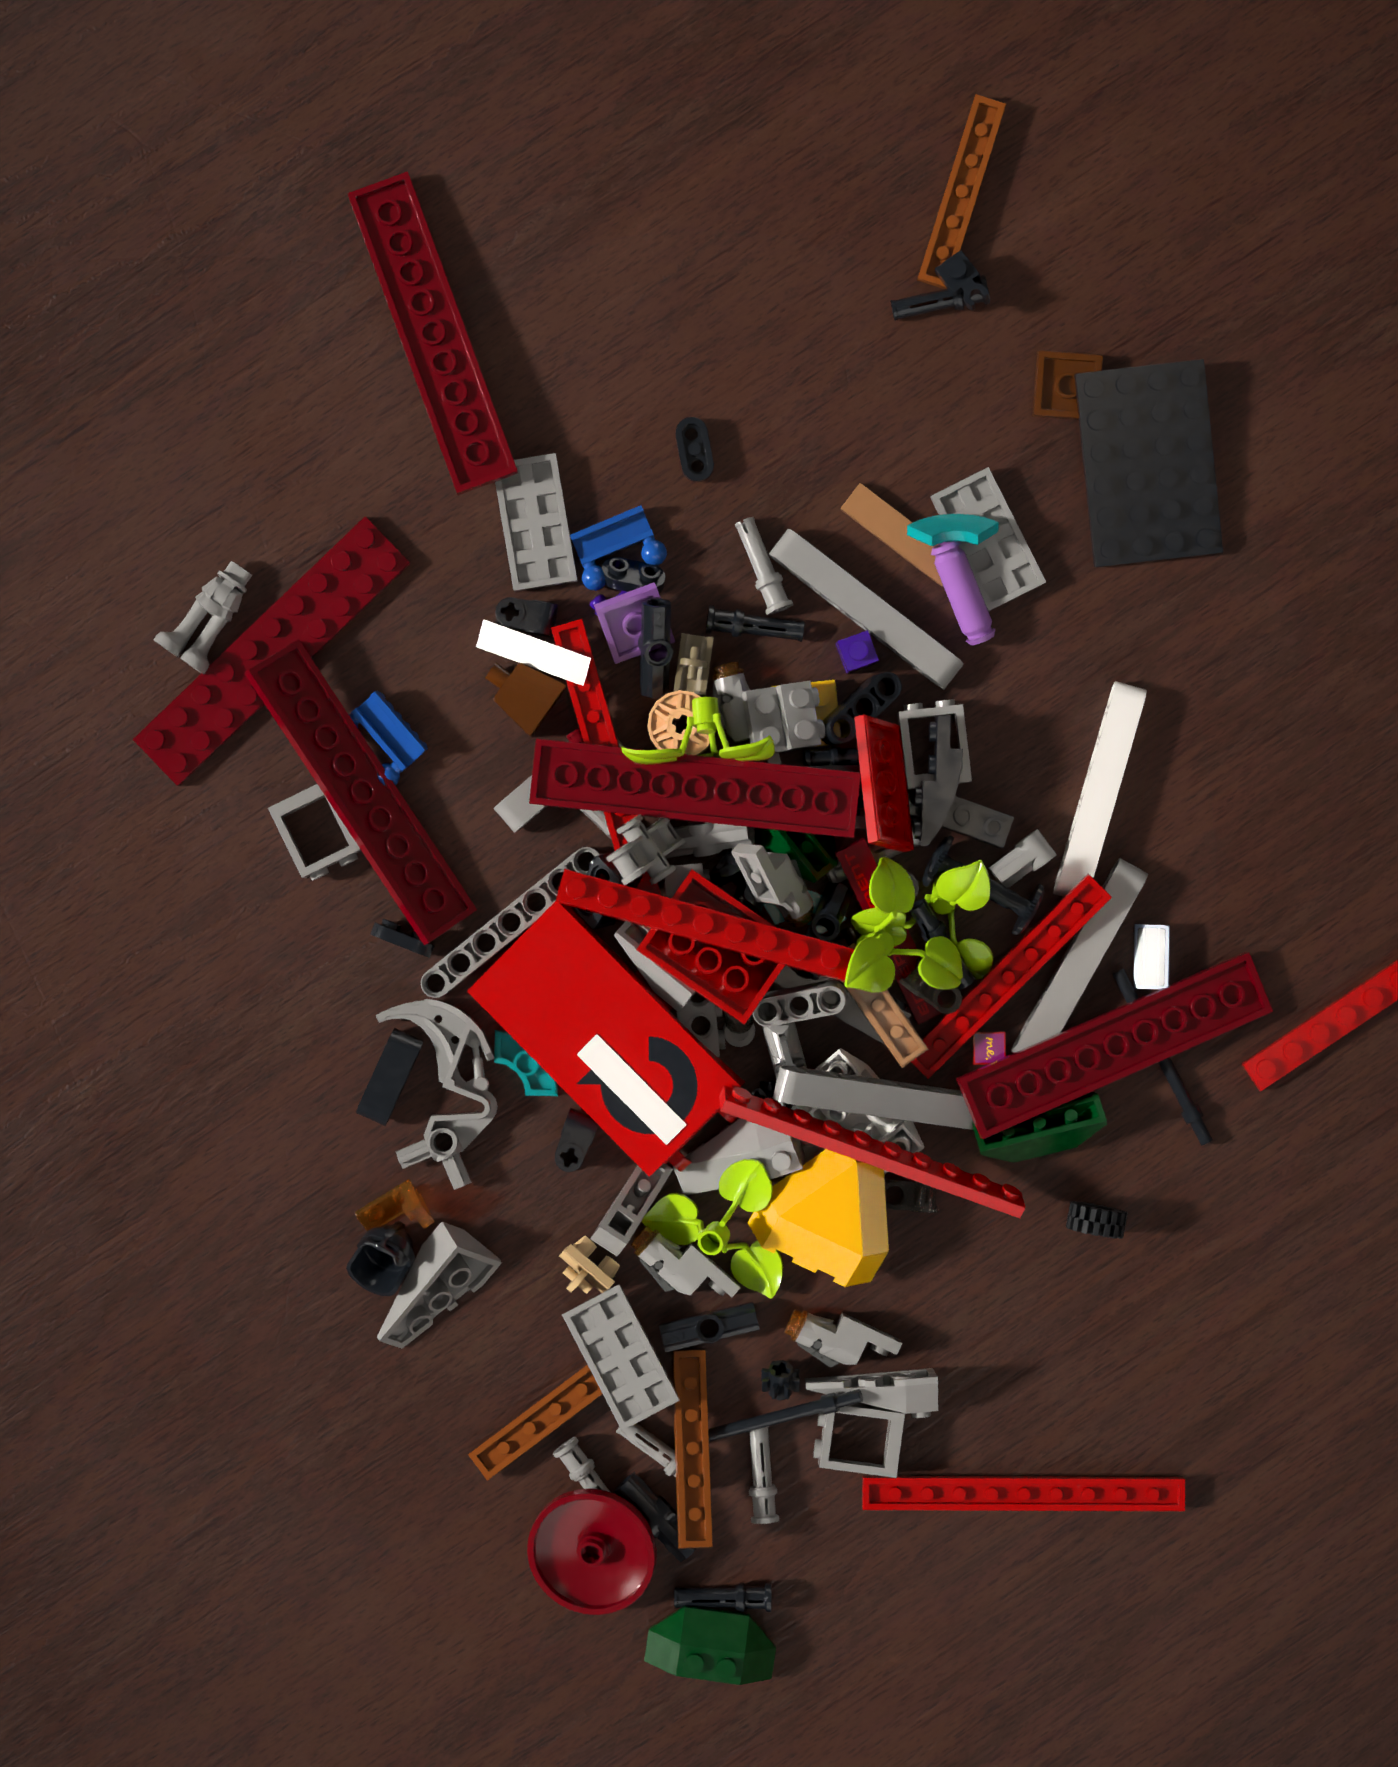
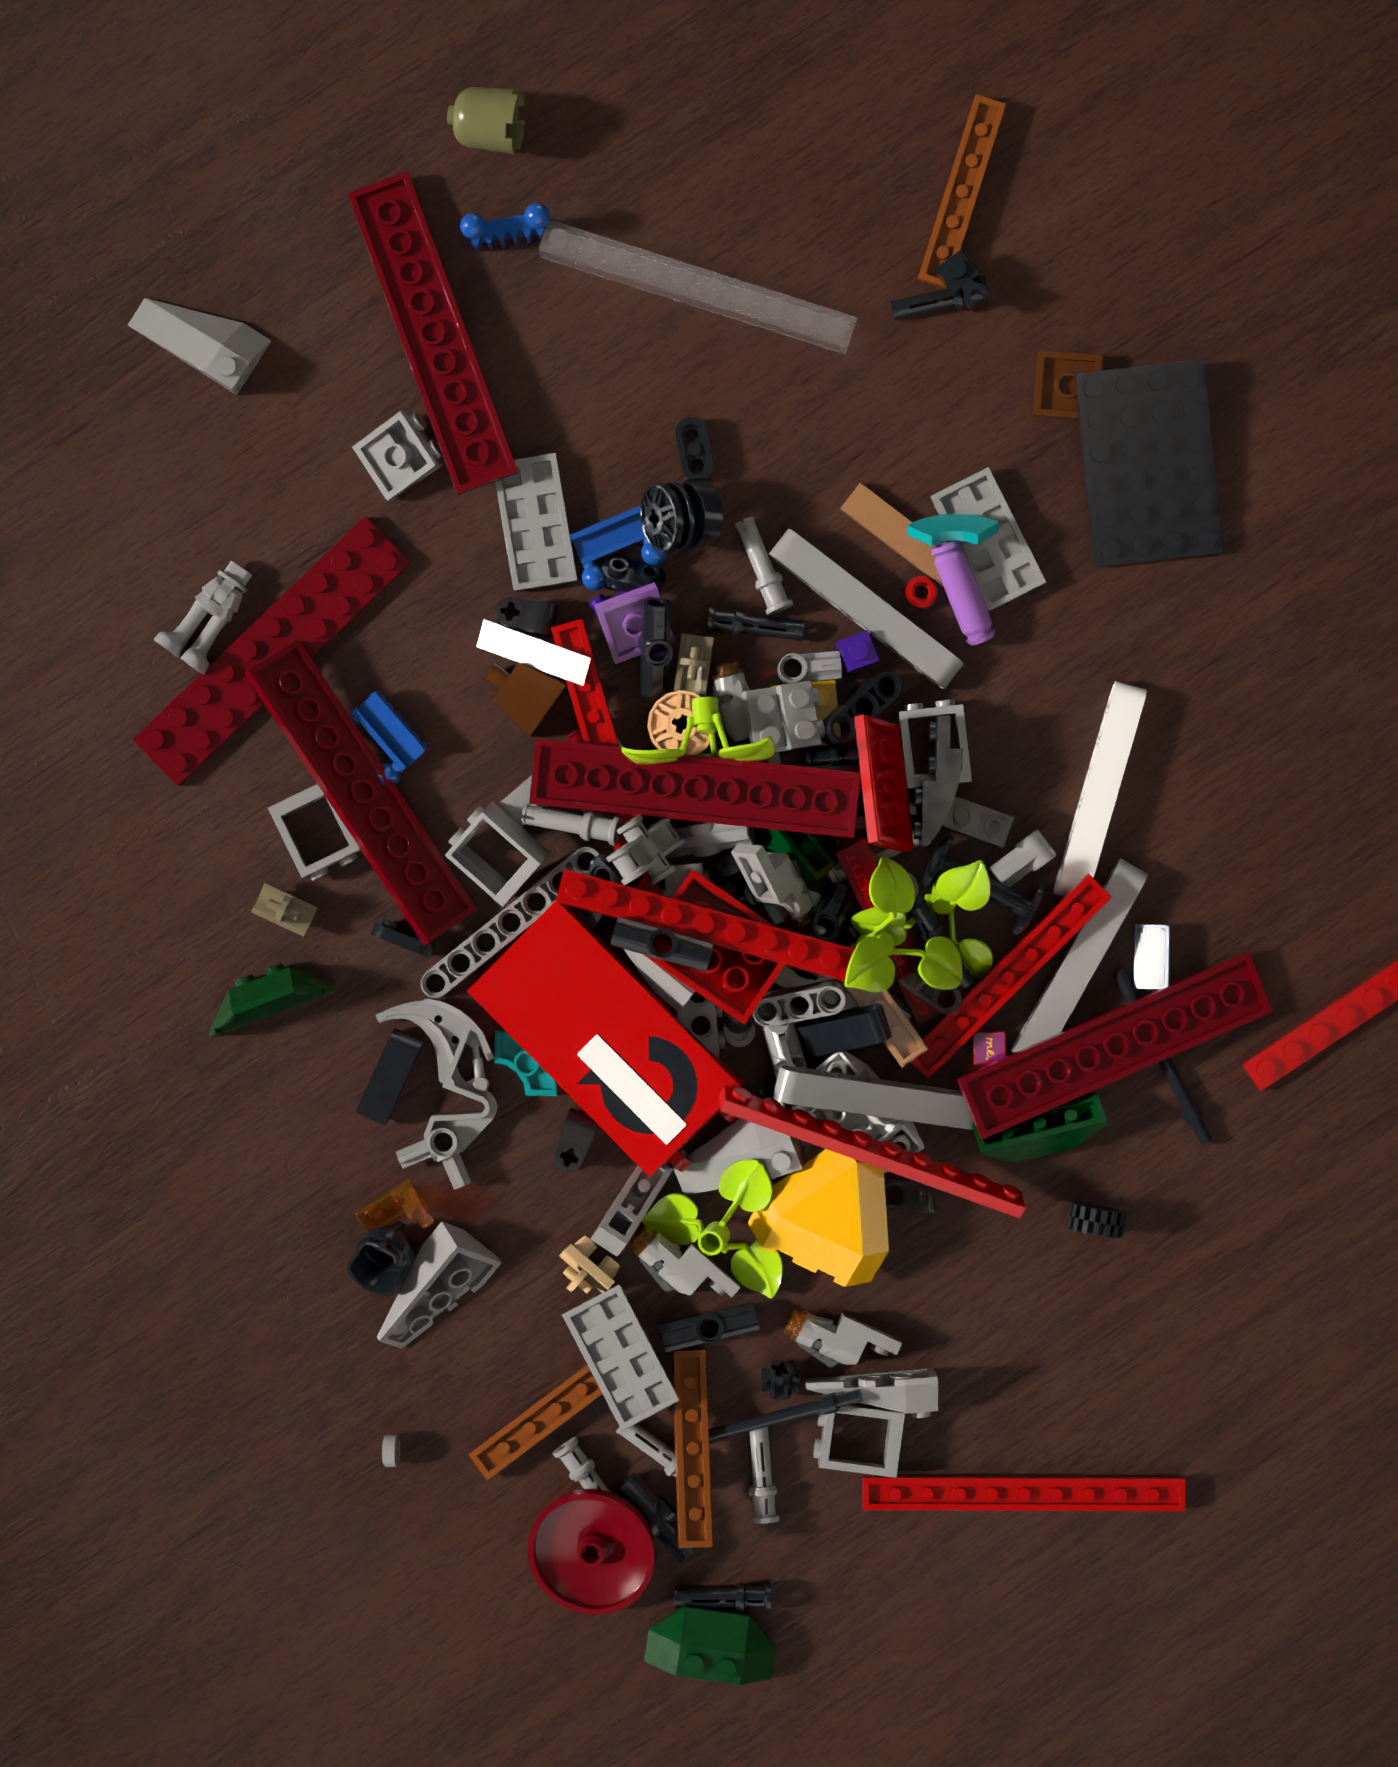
(209, 343): none -> light grey wedge
(267, 996): none -> dark green wedge
(284, 909): none -> dark tan hips
(391, 1450): none -> light grey tile
(399, 453): none -> light grey plate
(481, 871): none -> light grey window
(488, 119): none -> olive cylinder
(532, 222): none -> blue gear
(586, 825): none -> light grey pin
(681, 514): none -> black wheel
(683, 949): none -> black piece
(697, 286): none -> clear brick
(813, 667): none -> light grey piece
(844, 1030): none -> black beam
(928, 584): none -> red plate

